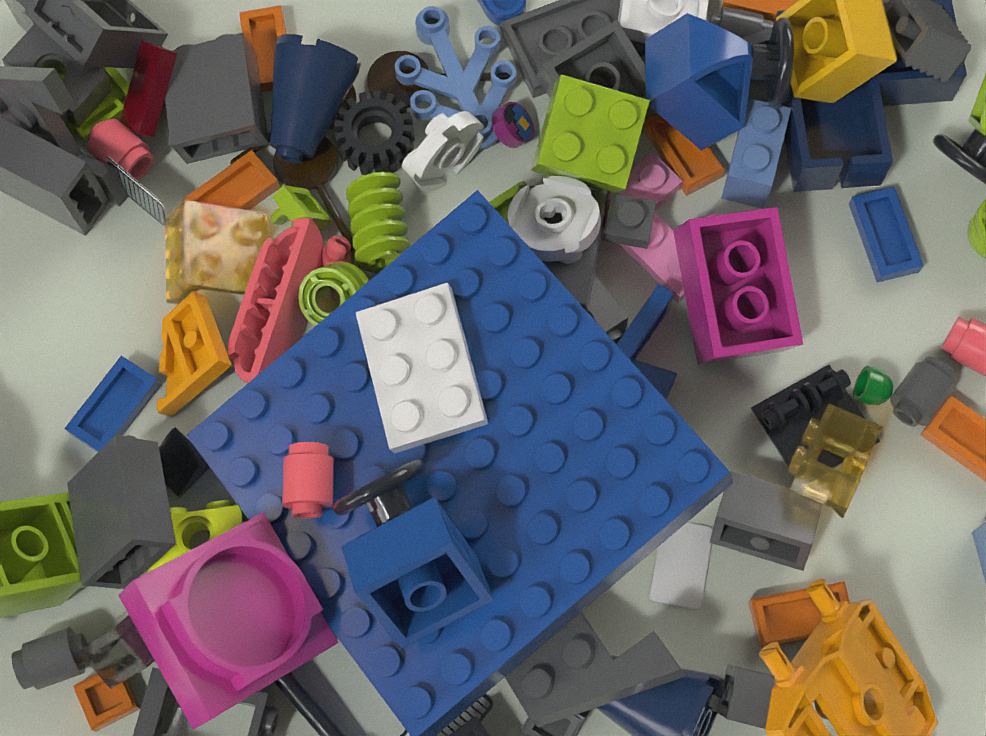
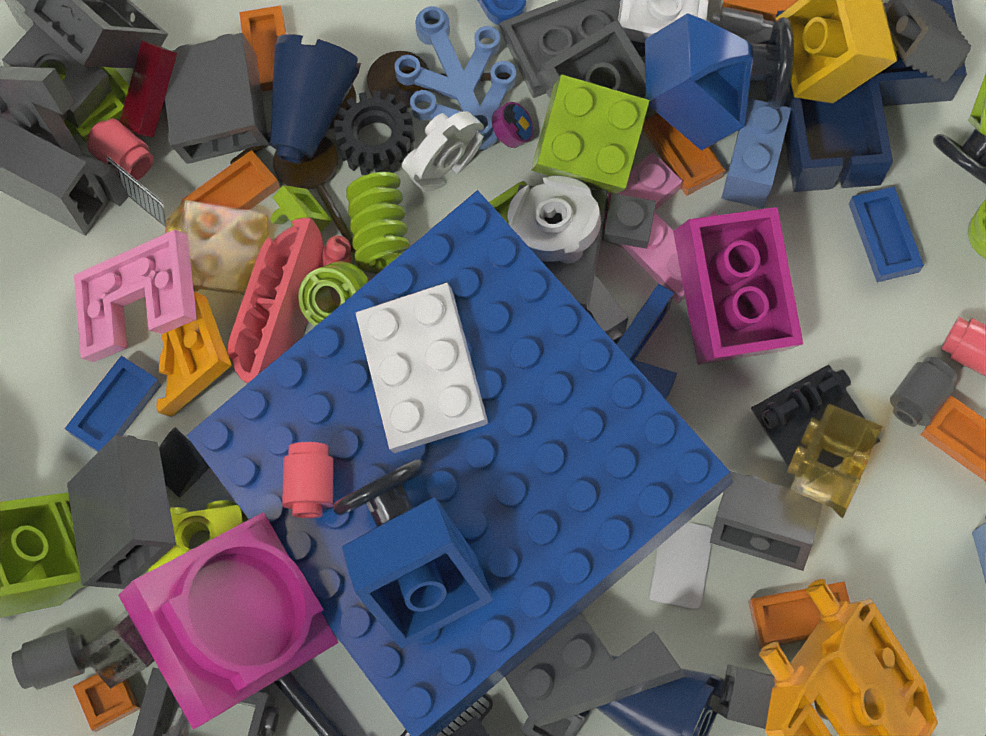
(152, 270): none -> bright pink plate
(872, 386): green hinge -> none

